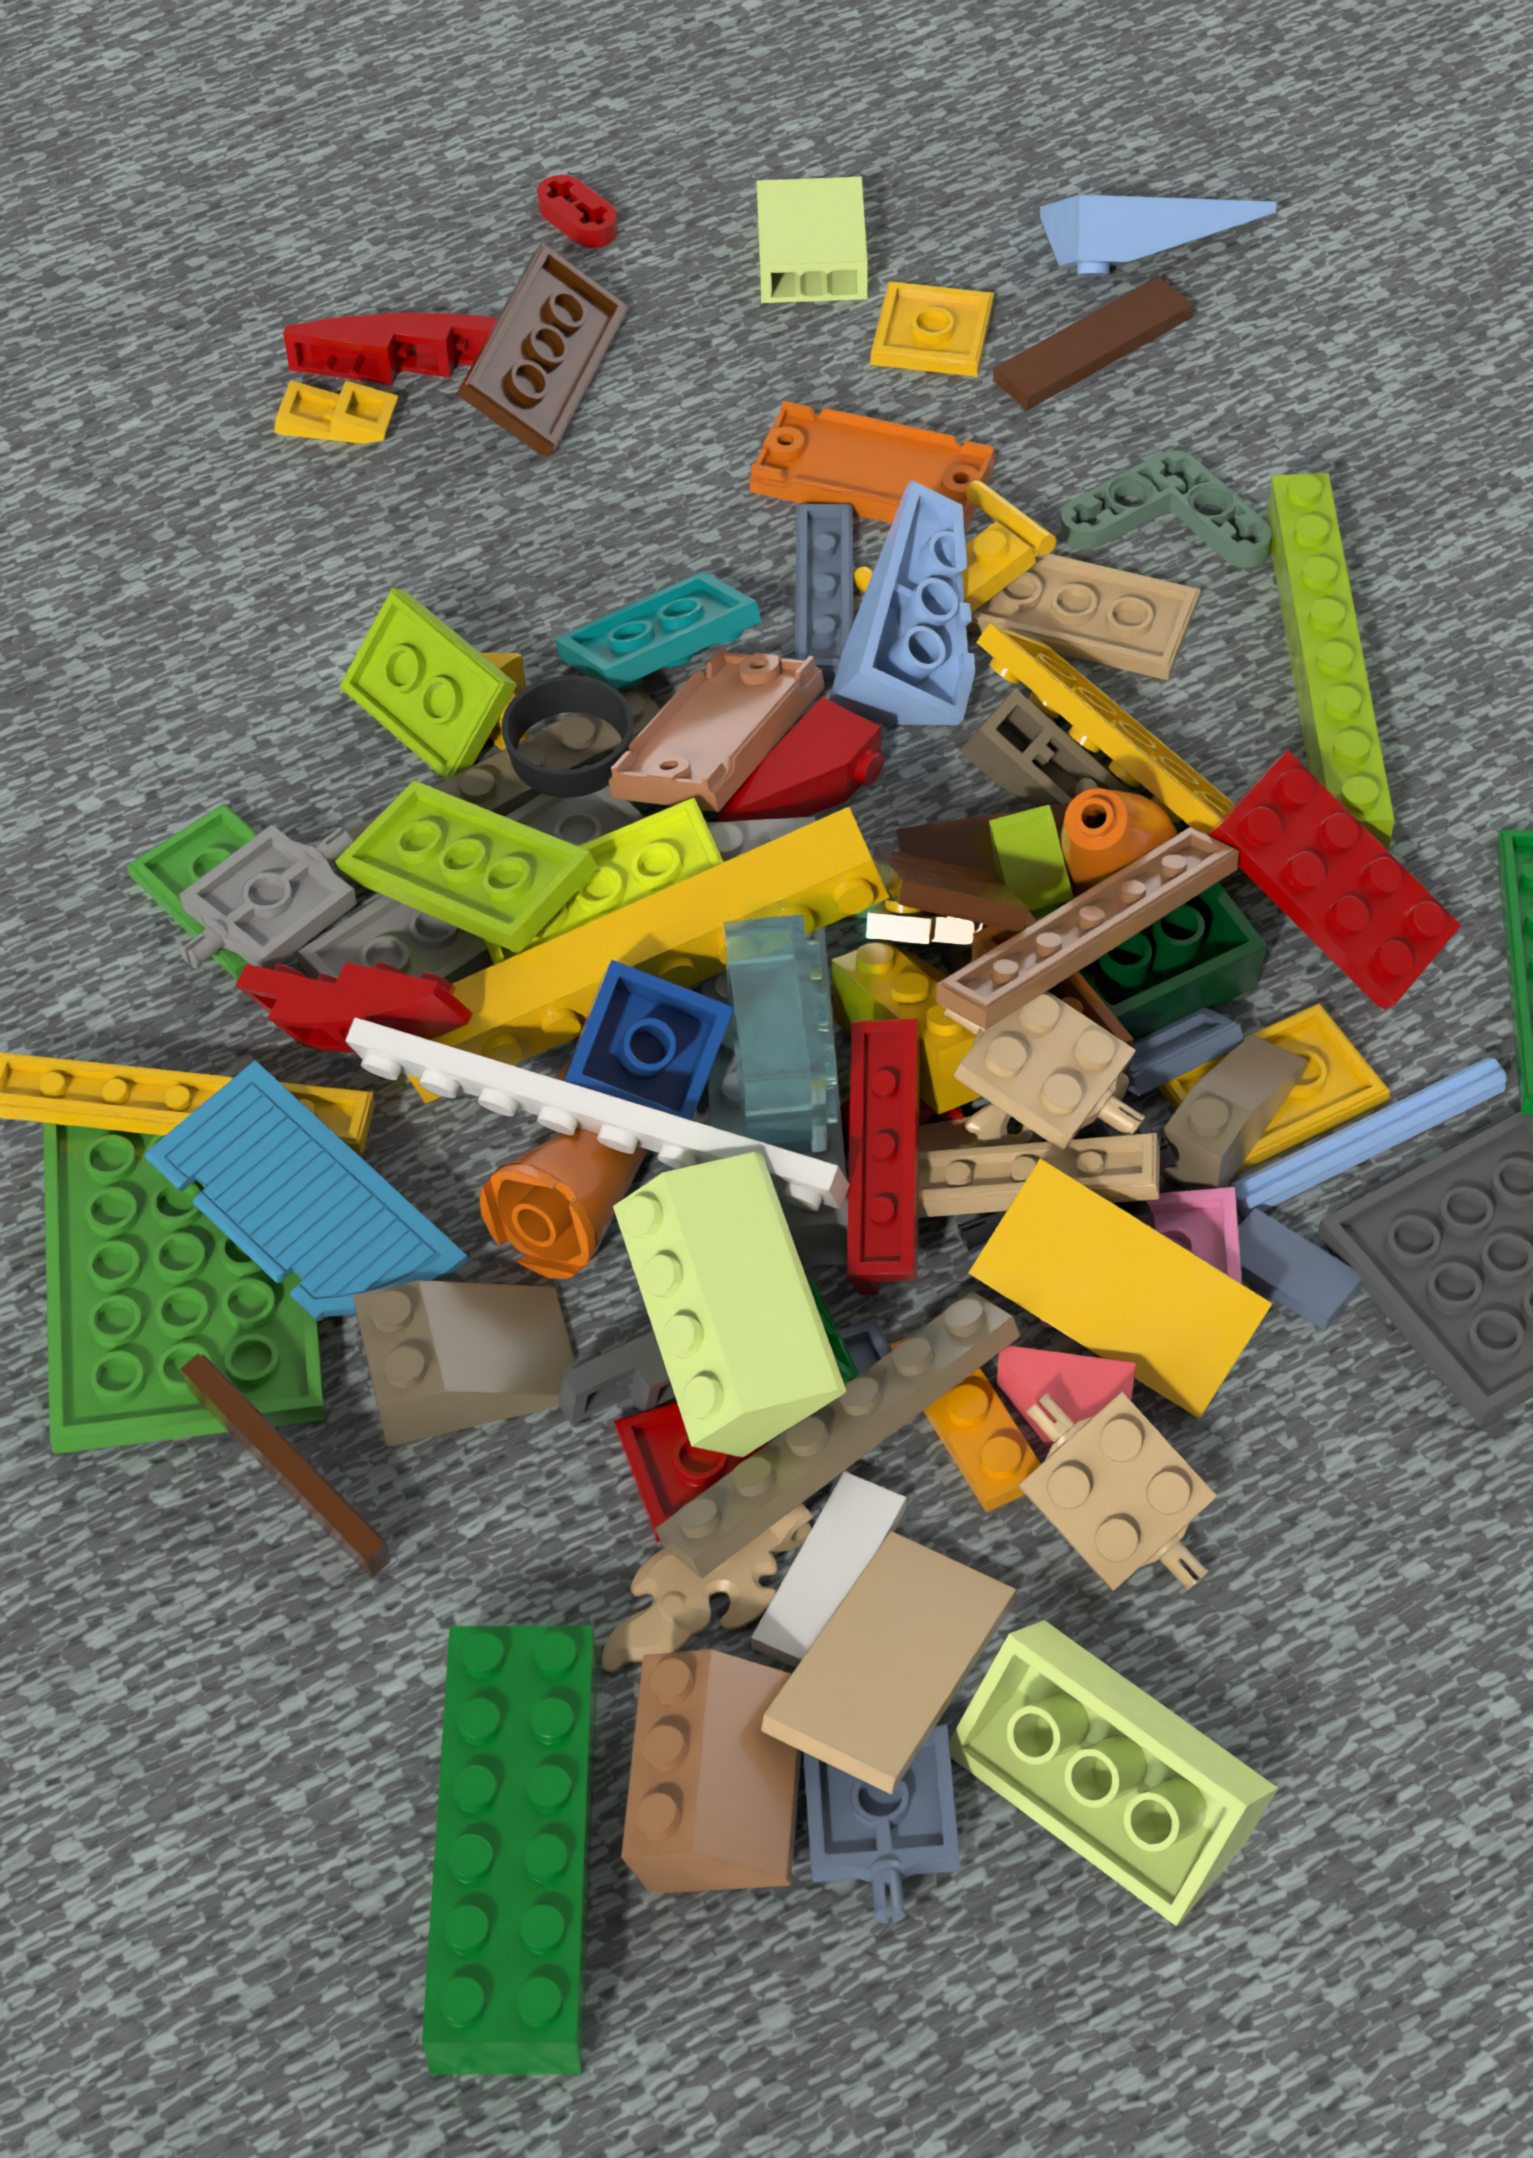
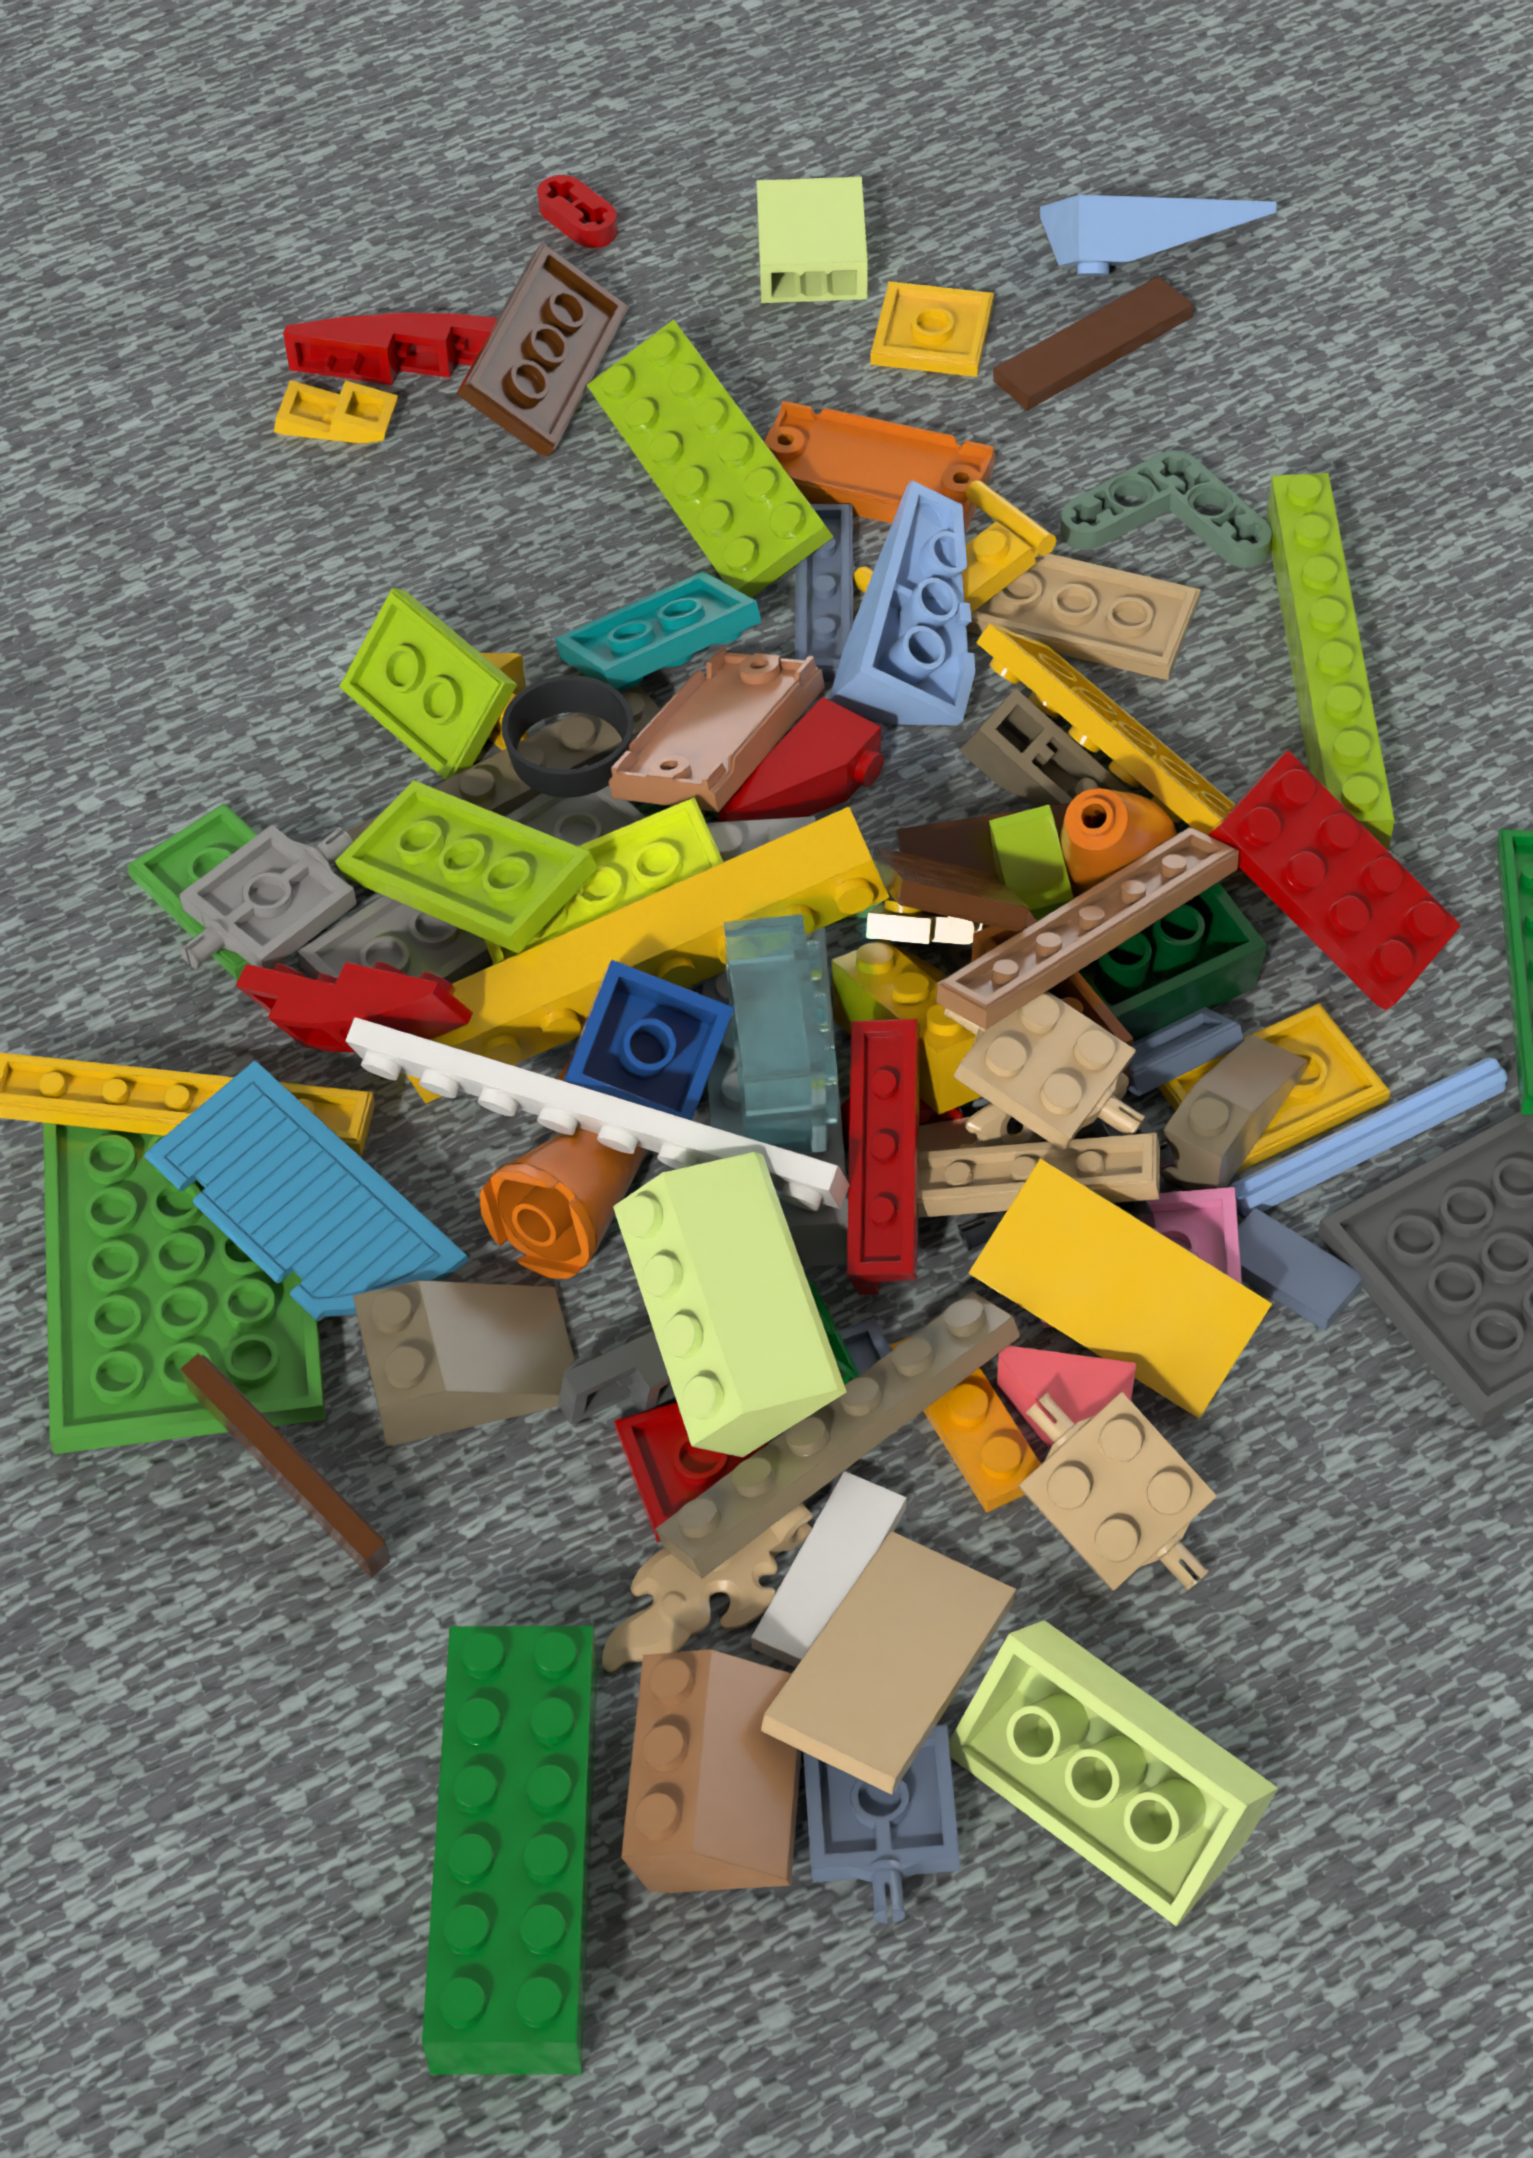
(709, 461): none -> lime plate

